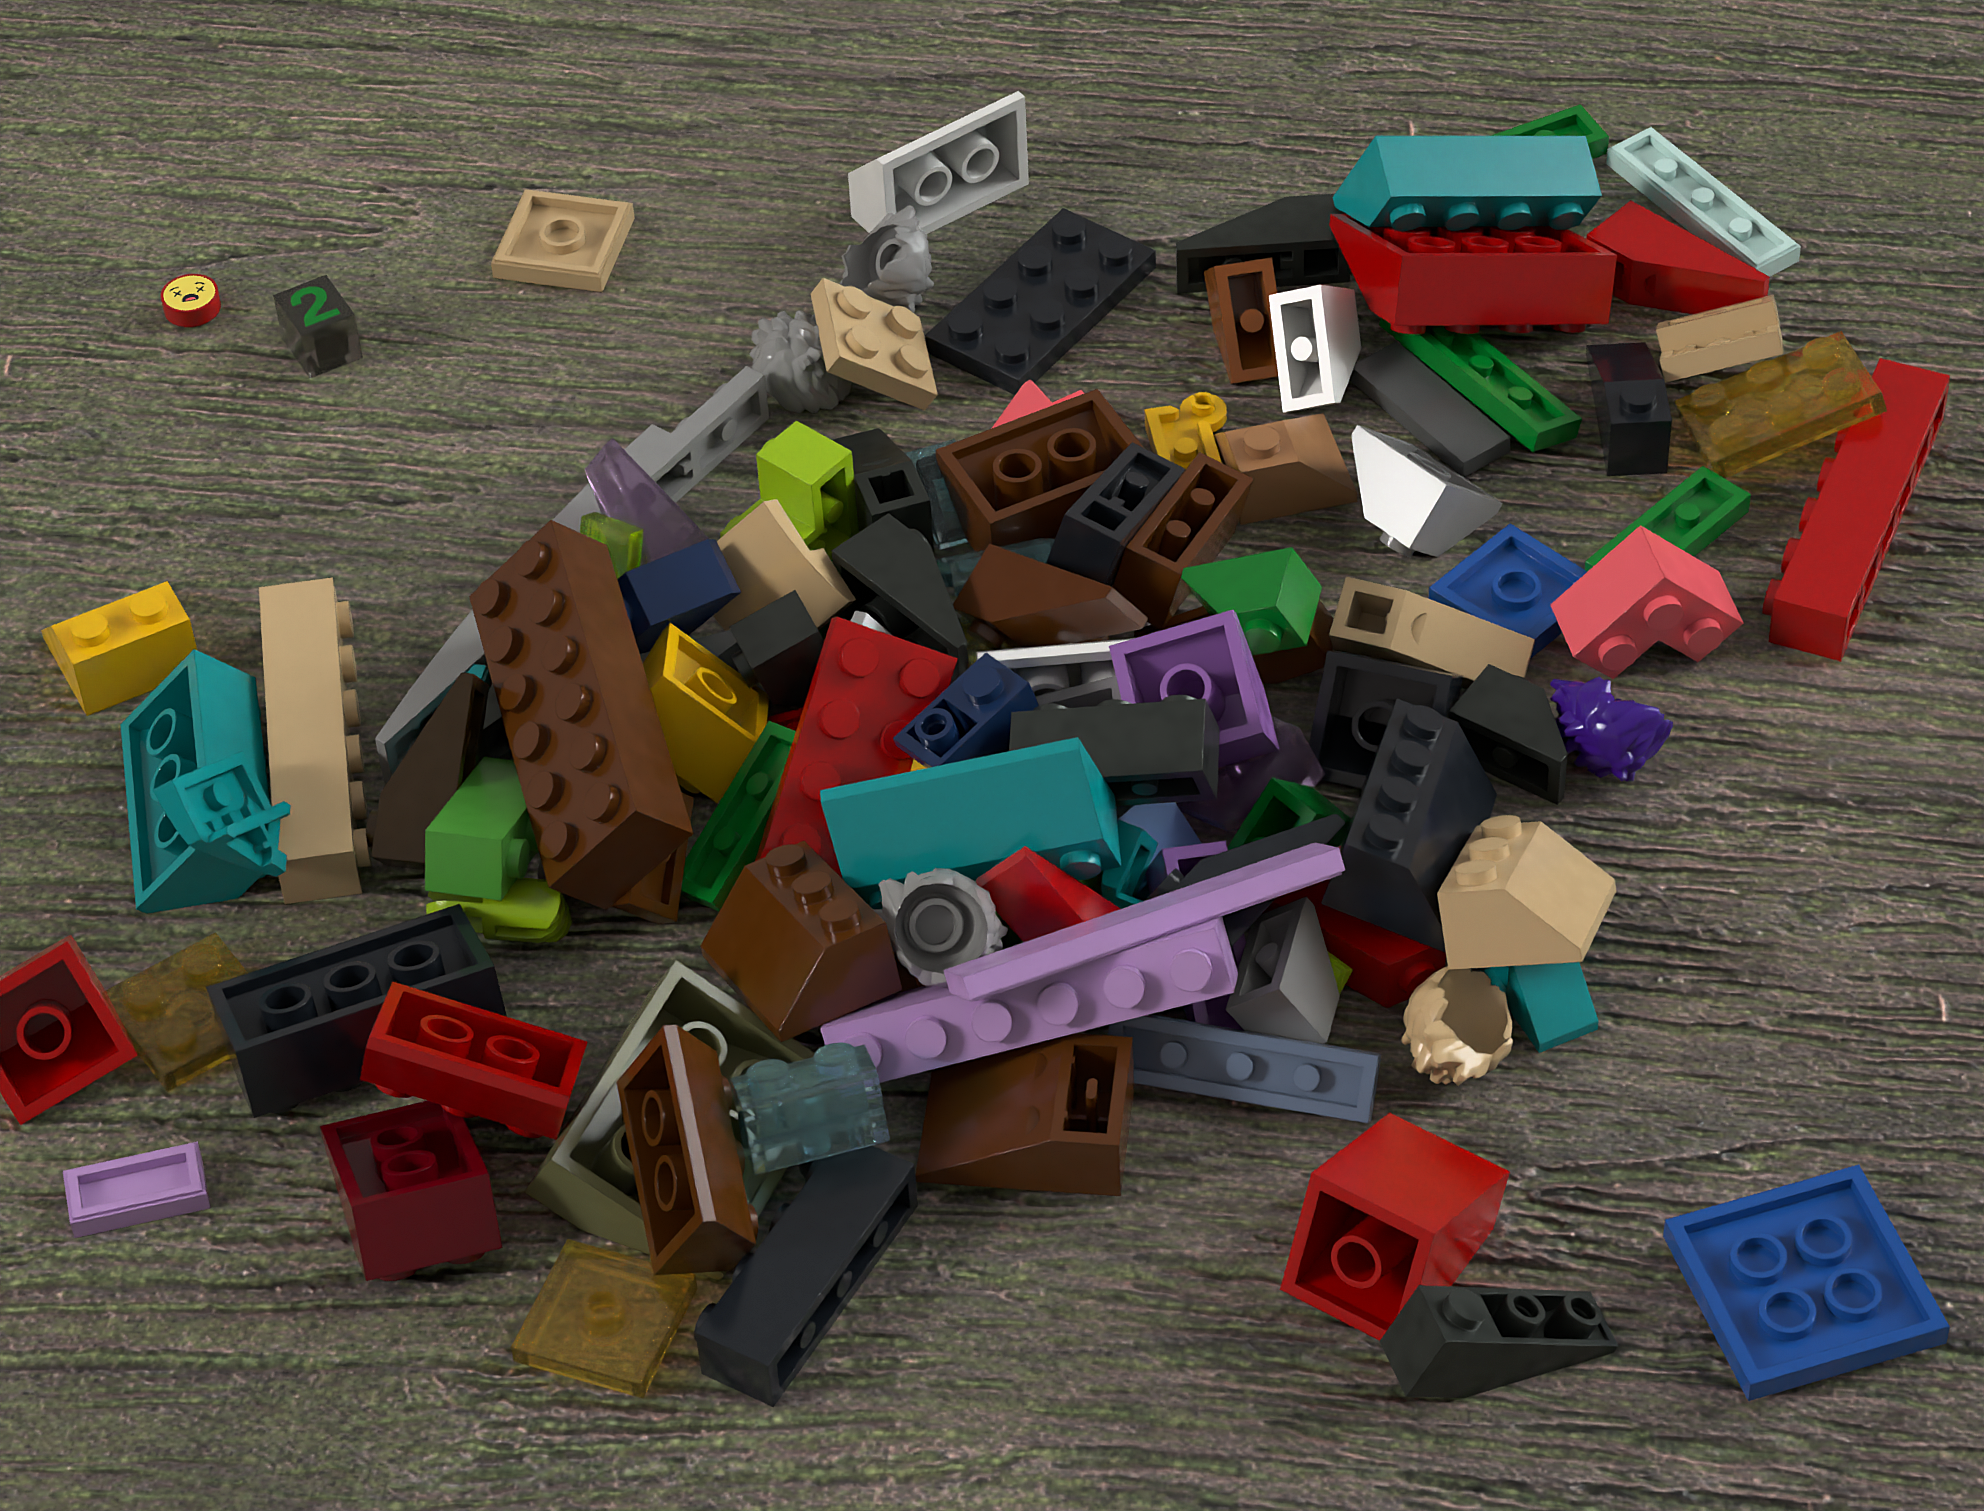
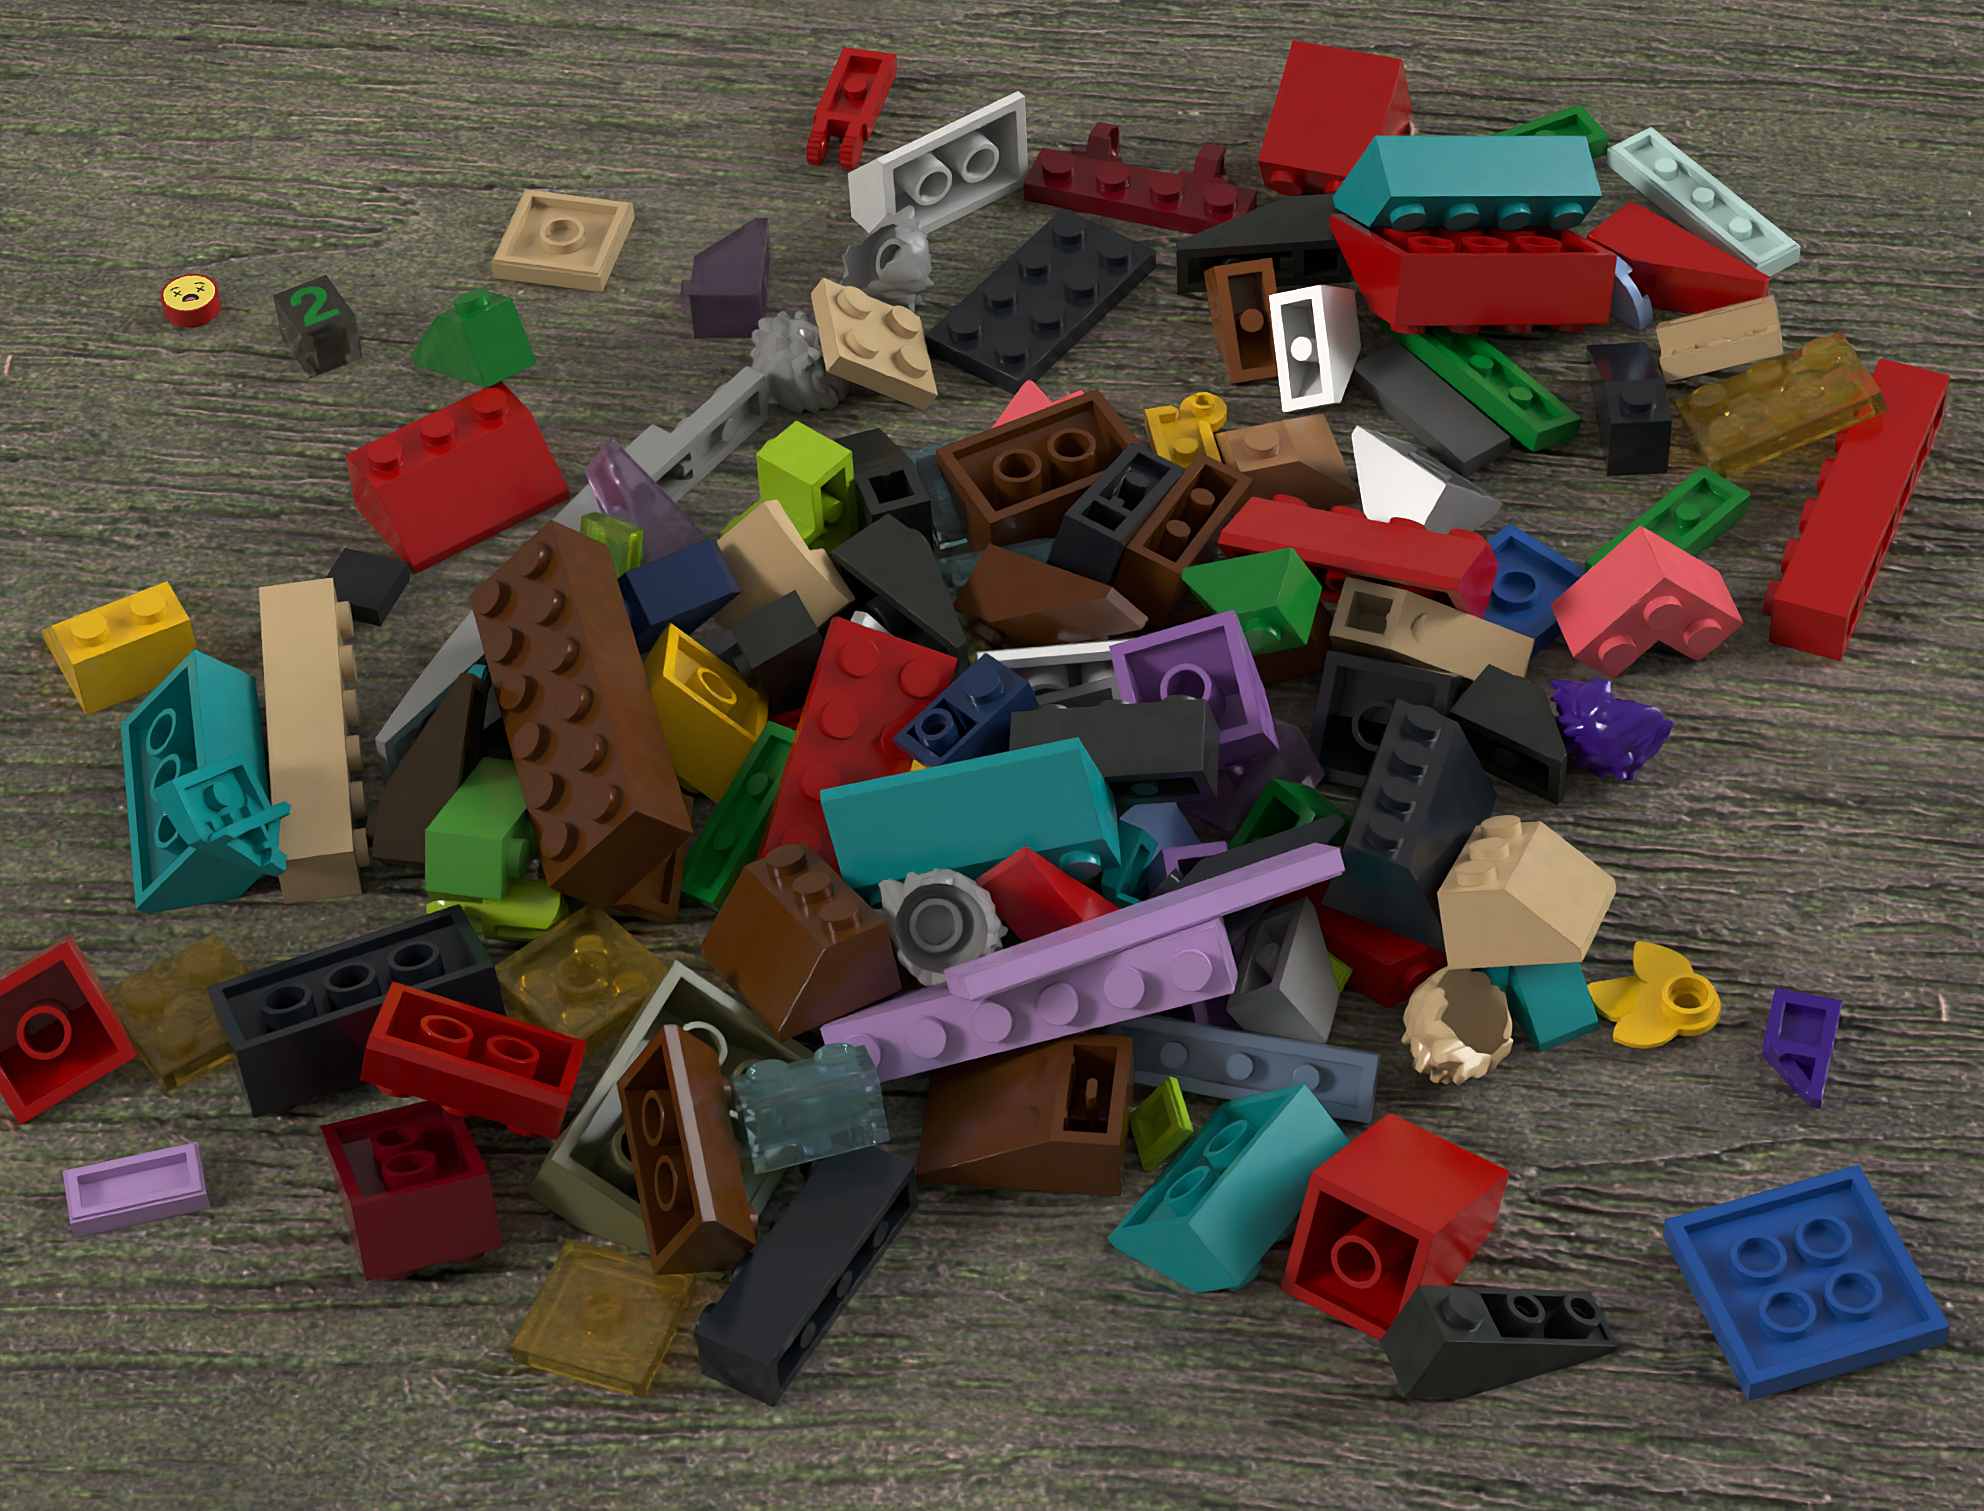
(369, 584): none -> black piece
(455, 477): none -> red slope
(476, 340): none -> green slope
(581, 977): none -> clear yellow plate
(730, 284): none -> clear purple slope
(851, 104): none -> red hinge
(1100, 185): none -> dark red hinge
(1161, 1124): none -> lime slope
(1231, 1190): none -> teal slope
(1328, 116): none -> red slope
(1343, 543): none -> red slope
(1627, 300): none -> light blue tile
(1658, 1000): none -> yellow plate
(1802, 1041): none -> dark purple slope

